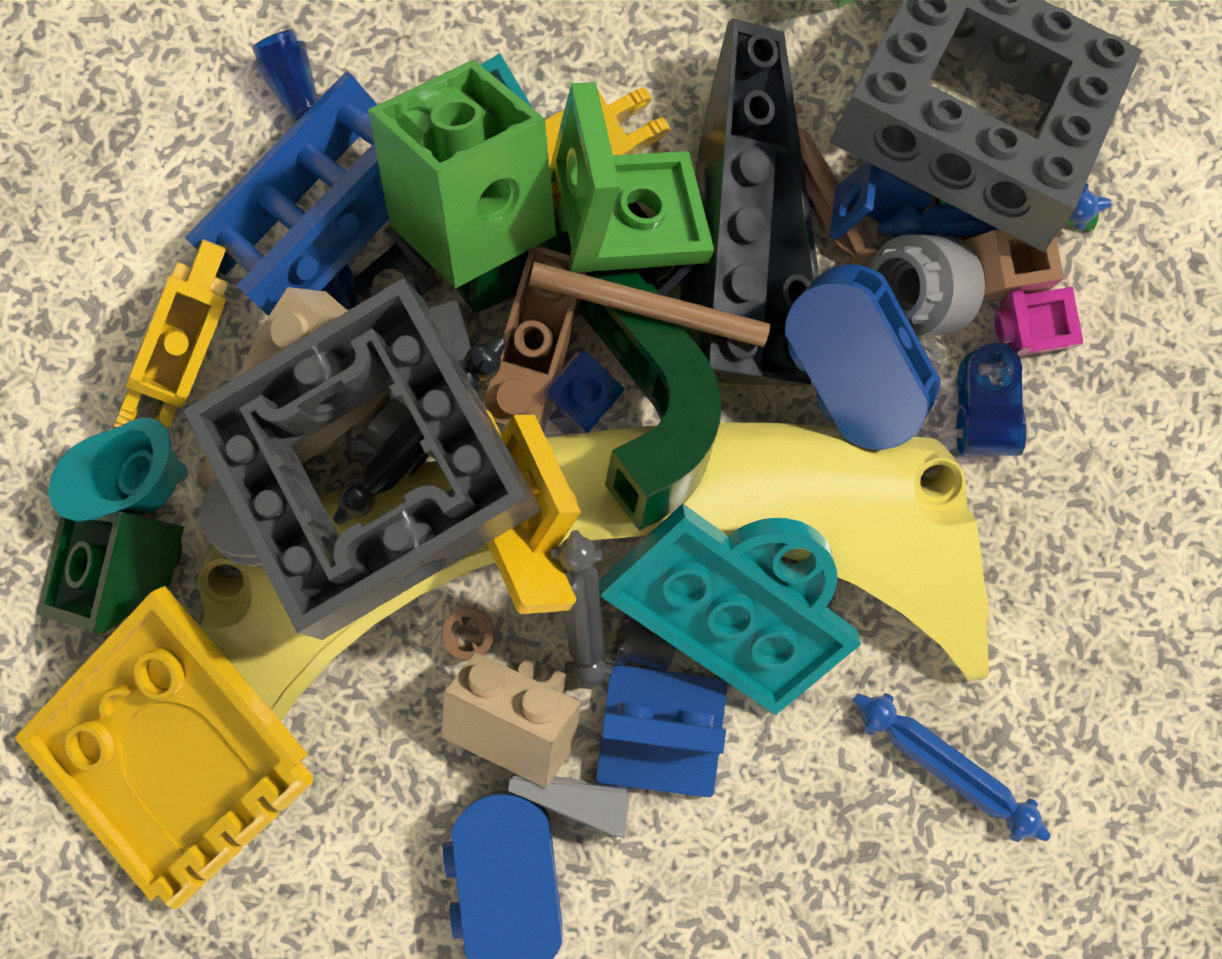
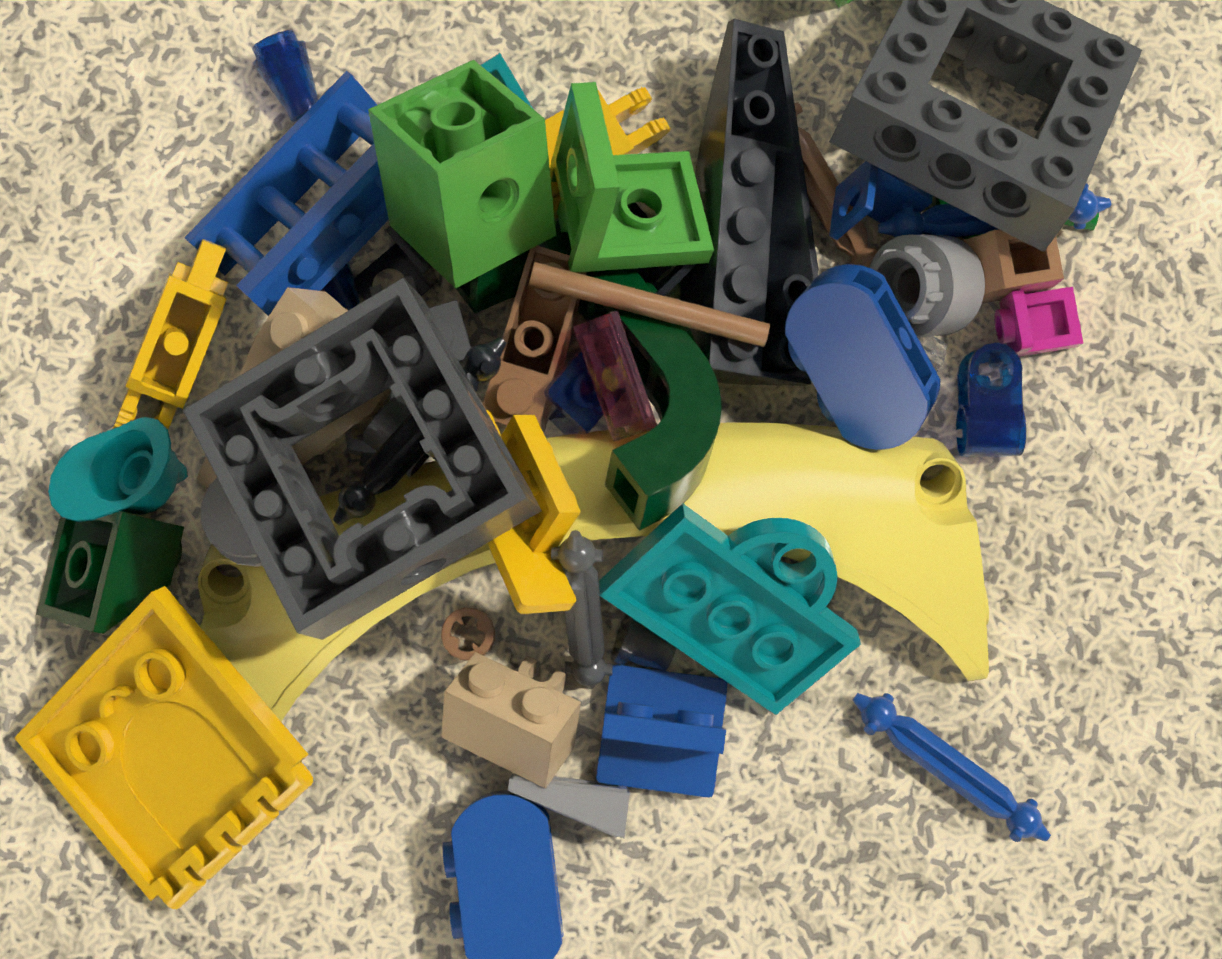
(615, 376): none -> clear pink slope

